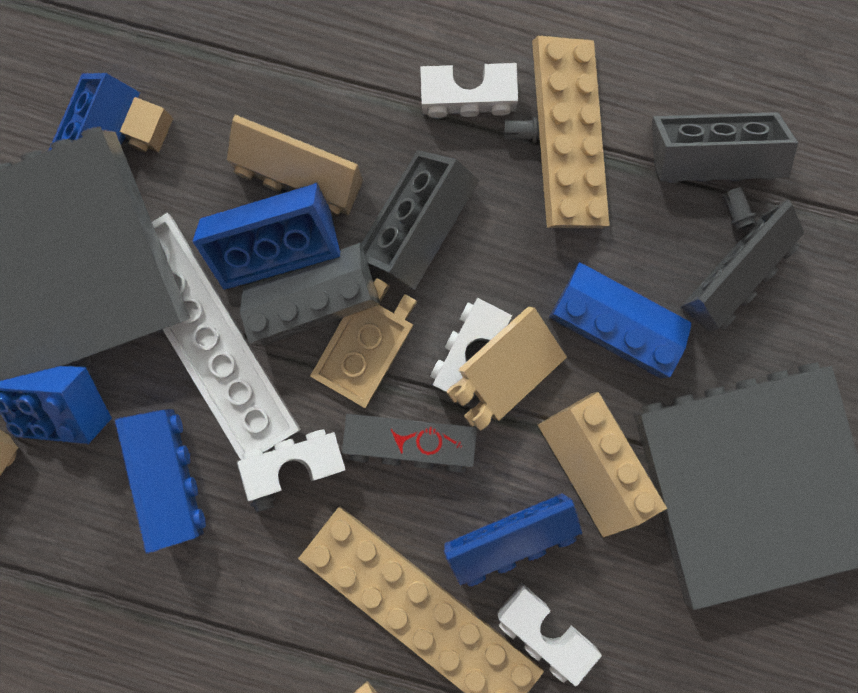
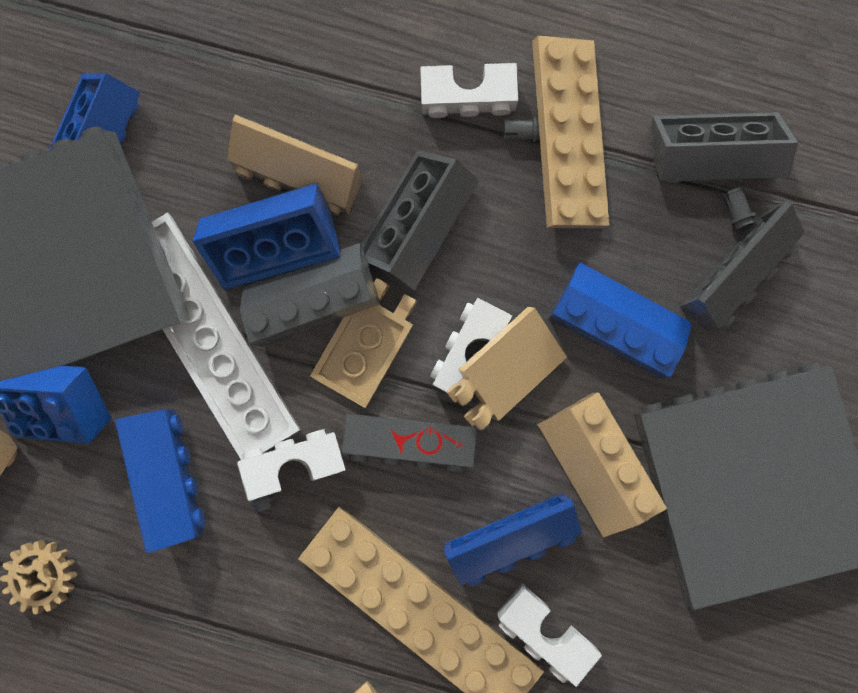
(25, 582): none -> tan gear
(146, 125): tan brick -> none

